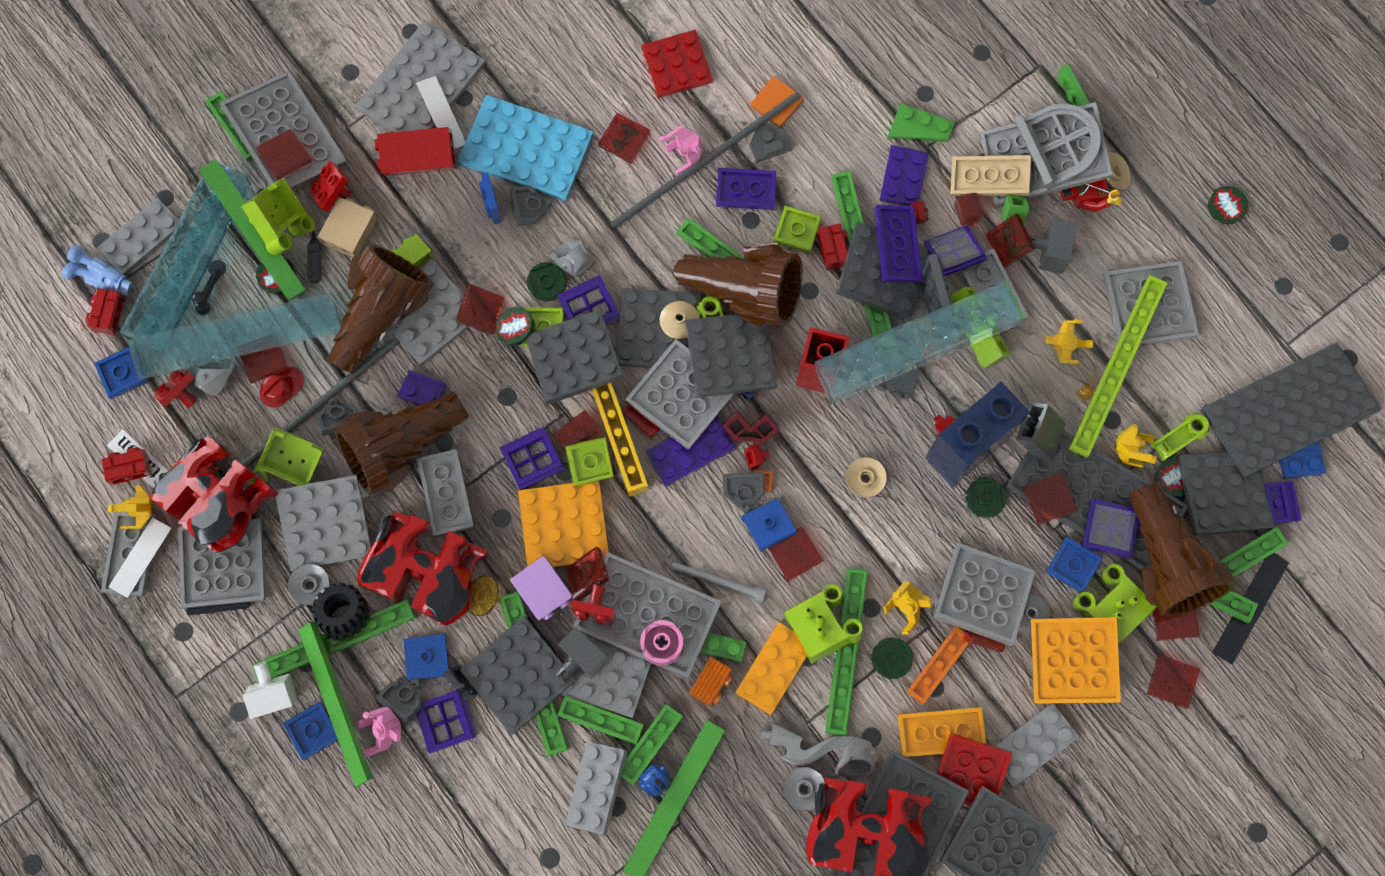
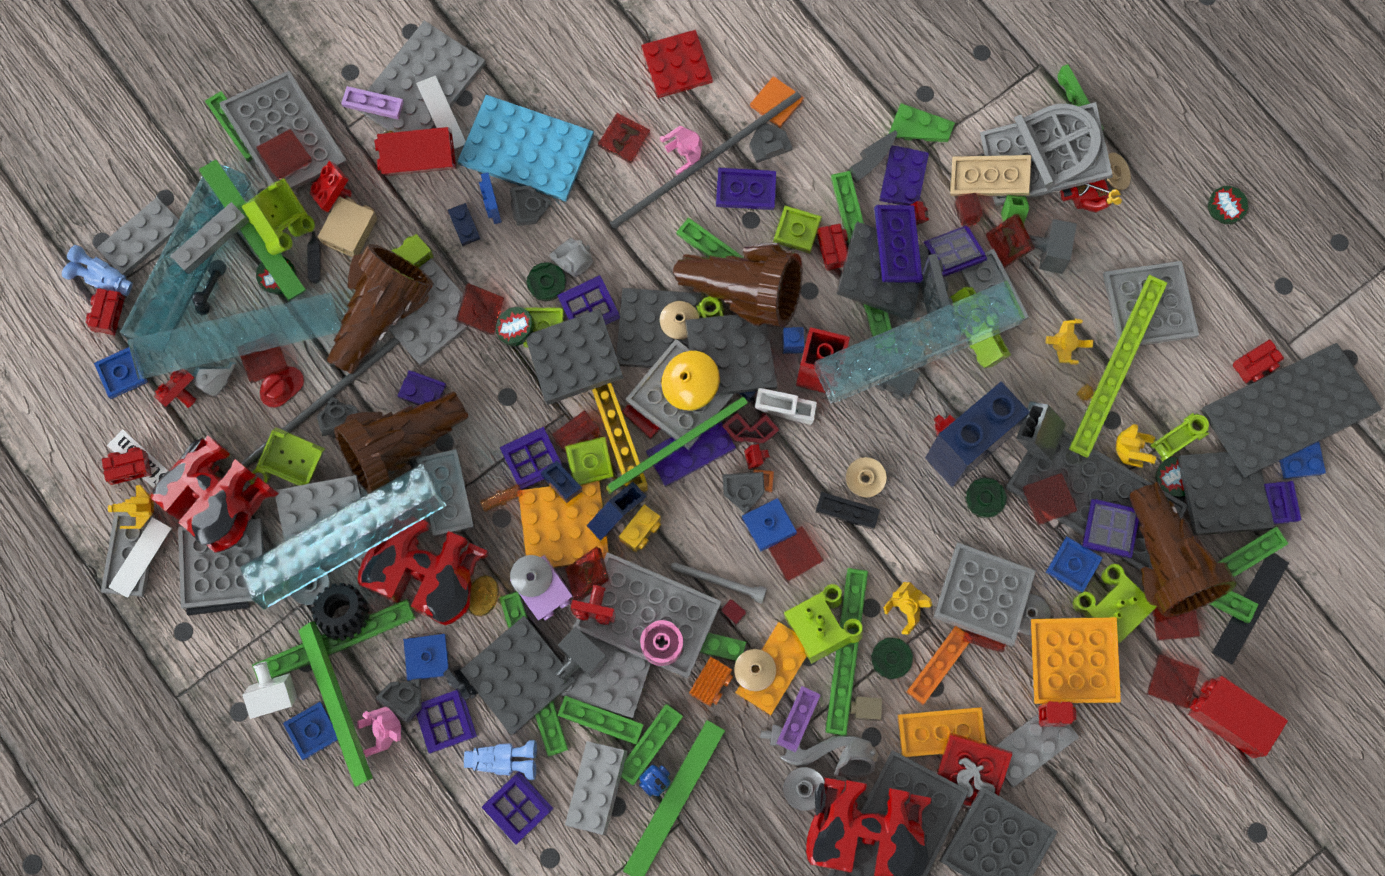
(209, 238): none -> light grey brick
(342, 536): none -> clear light blue brick
(372, 102): none -> lavender plate
(464, 224): none -> dark blue plate
(498, 759): none -> light blue piece
(501, 497): none -> clear orange pin
(517, 808): none -> dark purple piece
(535, 565): none -> light grey dish
(561, 481): none -> dark blue plate
(616, 511): none -> dark blue brick
(640, 528): none -> yellow brick
(676, 445): none -> bright green tile
(698, 387): none -> yellow dish
(734, 611): none -> dark red slope
(750, 680): none -> tan dish
(786, 406): none -> white slope
(793, 340): none -> blue brick
(798, 719): none -> medium lavender plate
(847, 510): none -> black plate
(867, 708): none -> dark tan brick
(872, 157): none -> dark grey slope
(966, 774): none -> light grey piece
(1056, 714): none -> red brick
(1237, 717): none -> red brick
(1259, 360): none -> red brick

